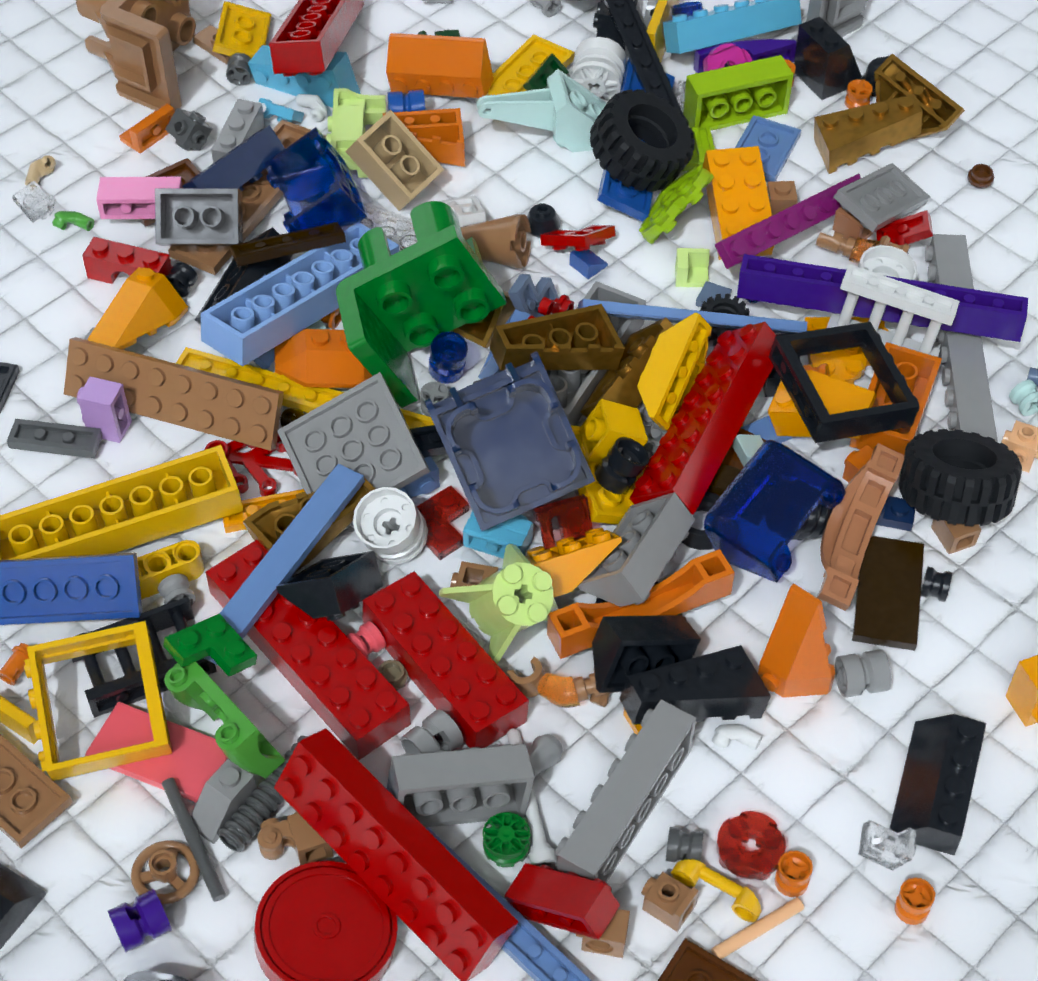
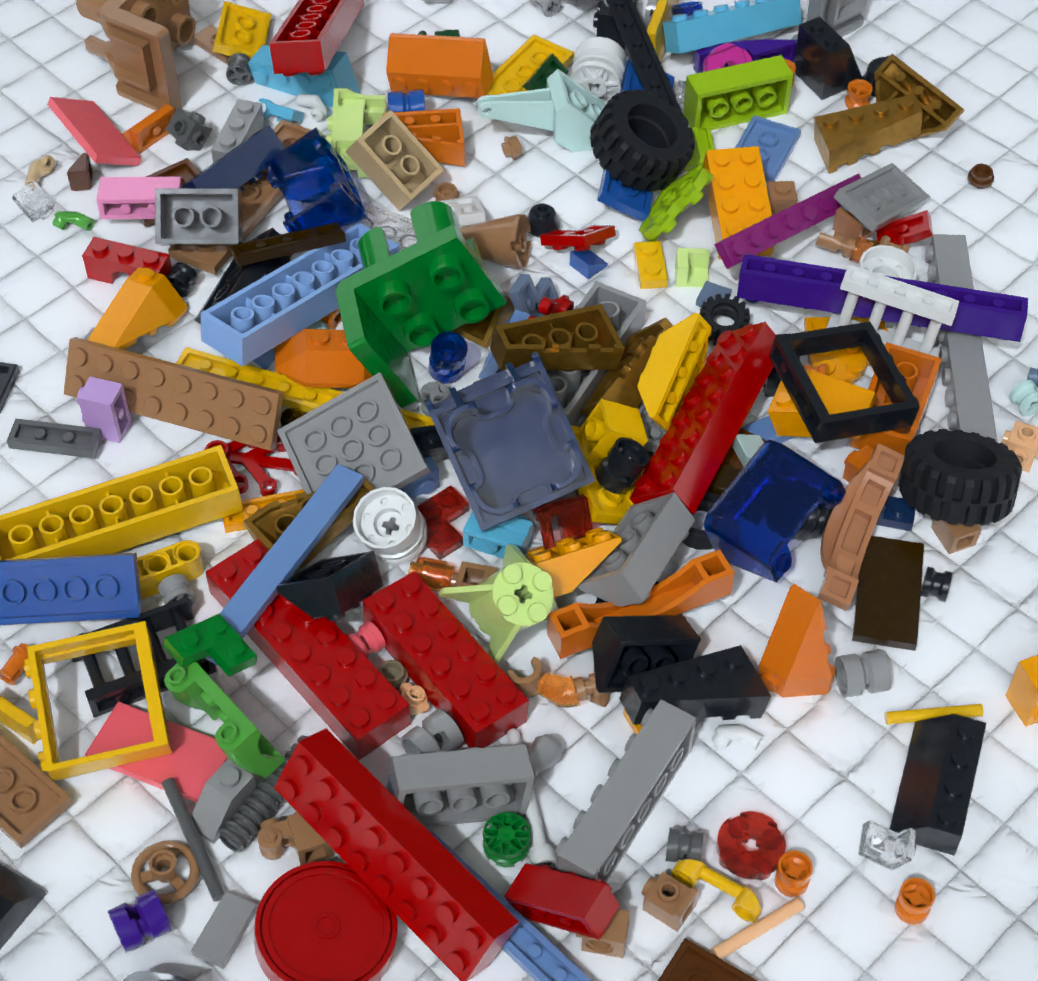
(81, 174): none -> reddish brown slope
(94, 131): none -> coral tile
(224, 929): none -> light grey tile
(417, 705): none -> light nougat plate
(433, 572): none -> clear orange brick
(446, 191): none -> medium nougat plate
(511, 147): none -> medium nougat plate
(650, 265): none -> yellow plate
(676, 315): medium blue tile -> none
(913, 715): none -> yellow bar

